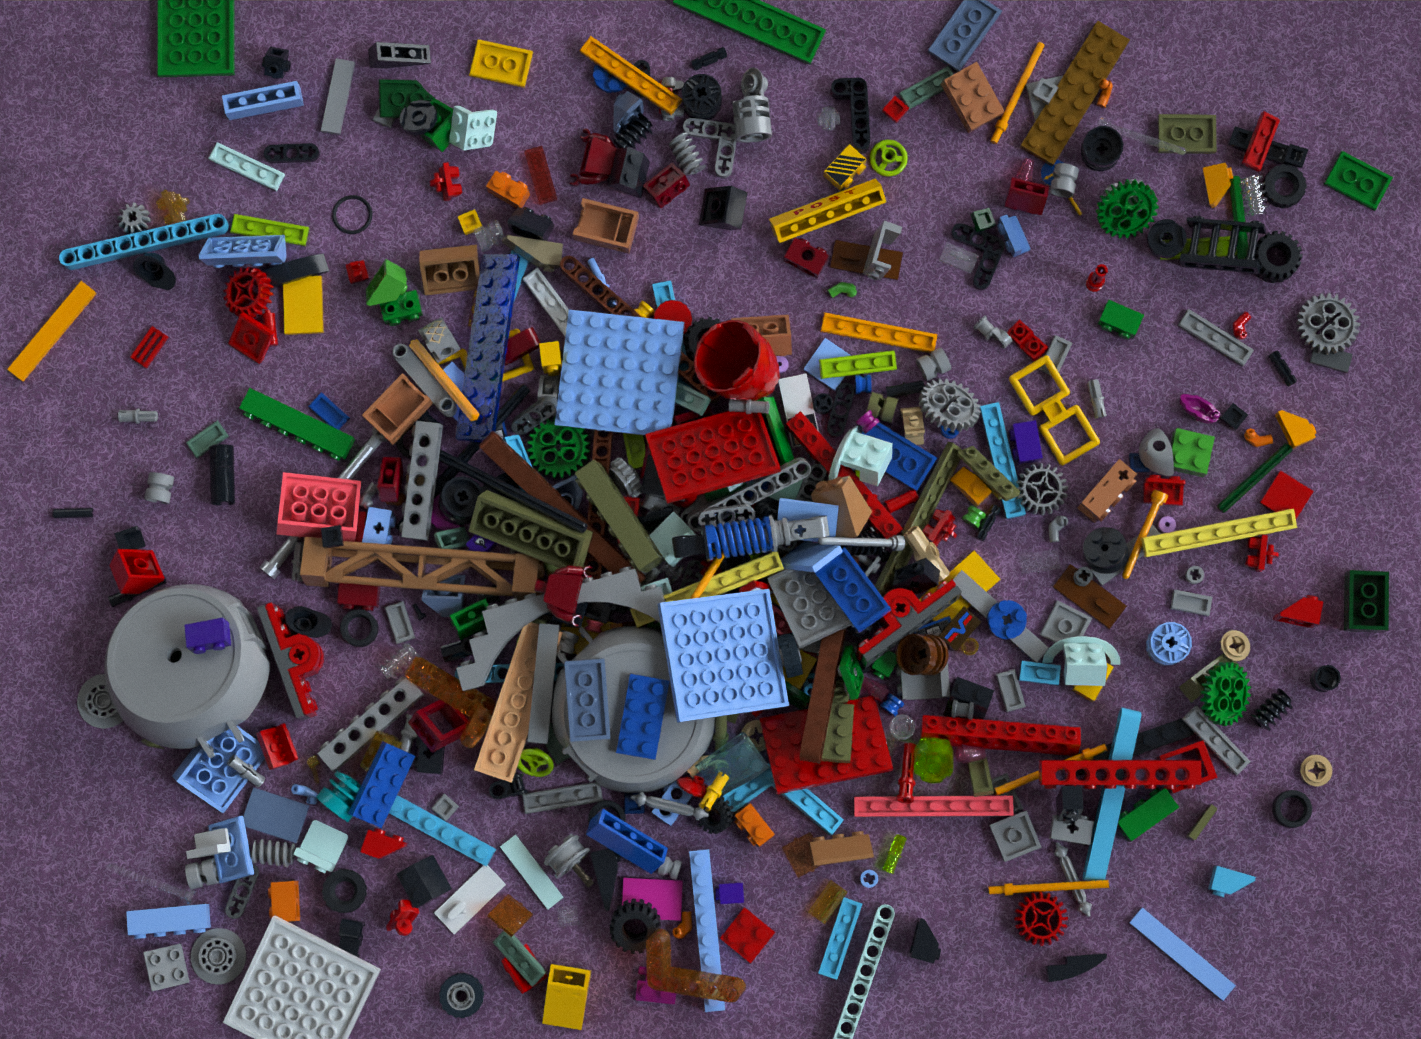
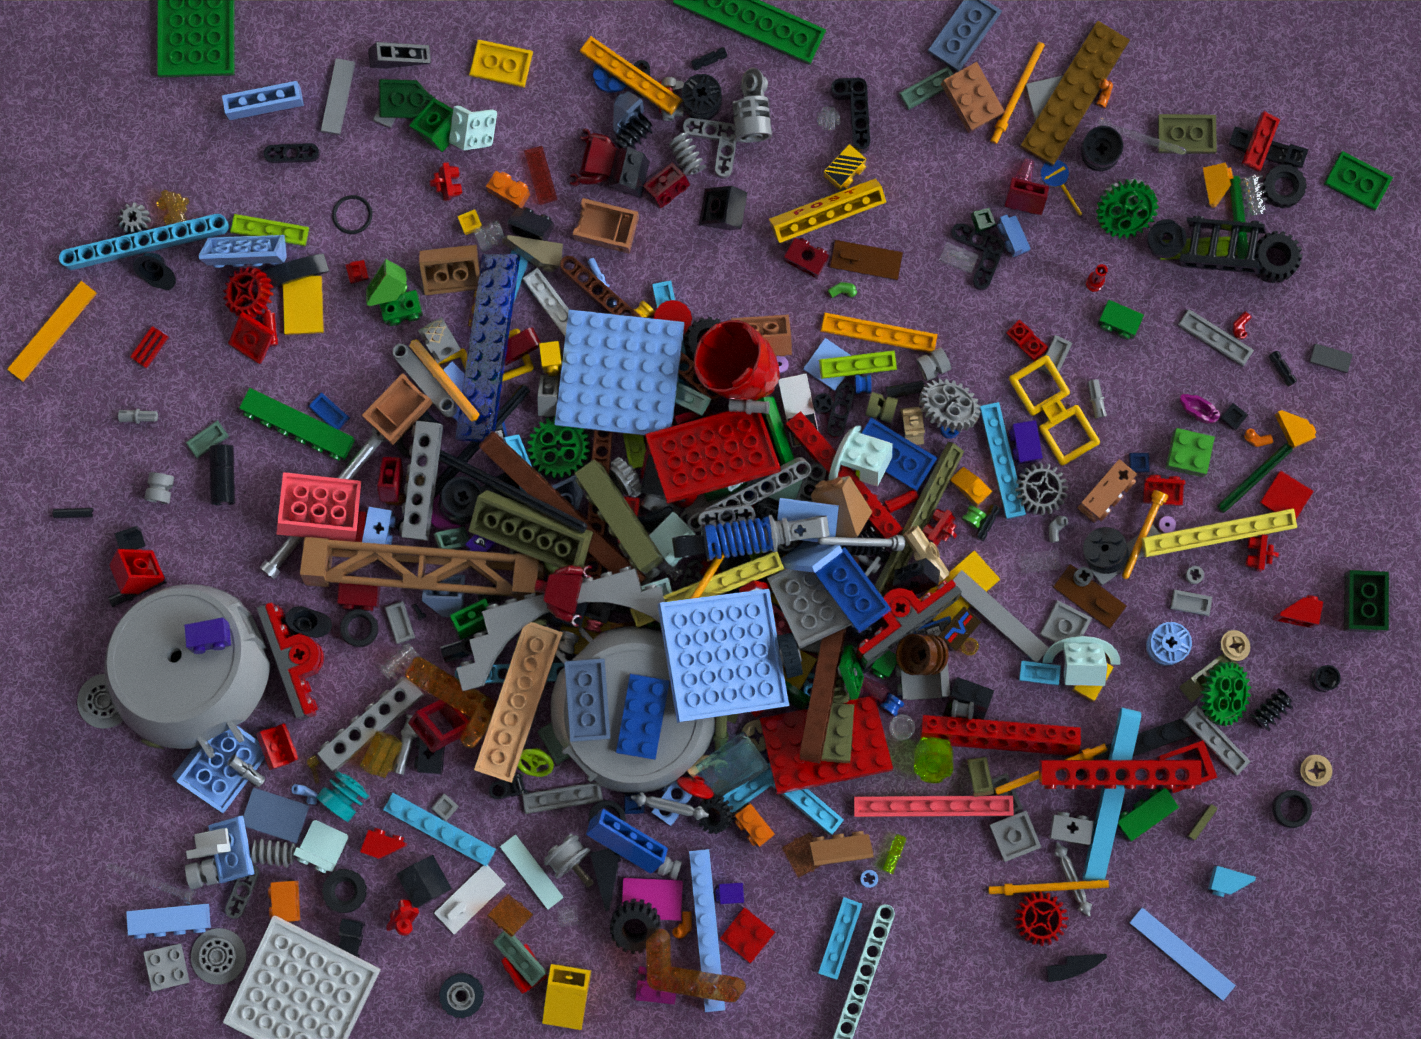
(246, 166): light aqua tile -> none
(276, 62): black brick -> none
(298, 552): light grey axle -> none
(332, 536): black plate -> none
(367, 495): light grey arm -> none
(381, 784): blue plate -> none
(418, 117): black tile -> none
(533, 422): dark grey beam -> none
(543, 683): light grey tile -> none
(713, 791): yellow pin -> none
(827, 902): clear yellow plate -> none
(867, 421): magenta wheel -> none
(886, 233): light grey panel -> none
(888, 151): lime piece -> none
(895, 109): red tile -> none
(906, 781): red pin -> none
(924, 943): black slope -> none
(969, 753): clear pink cone -> none
(989, 331): light grey connector -> none
(989, 474): olive bracket -> none
(1005, 608): blue plate -> none
(1010, 690): light grey tile -> none
(1044, 91): light grey plate -> none
(1064, 179): light grey wheel -> none
(1069, 804): black brick -> none
(1157, 461): light grey piece -> none
(1315, 311): light grey gear -> none

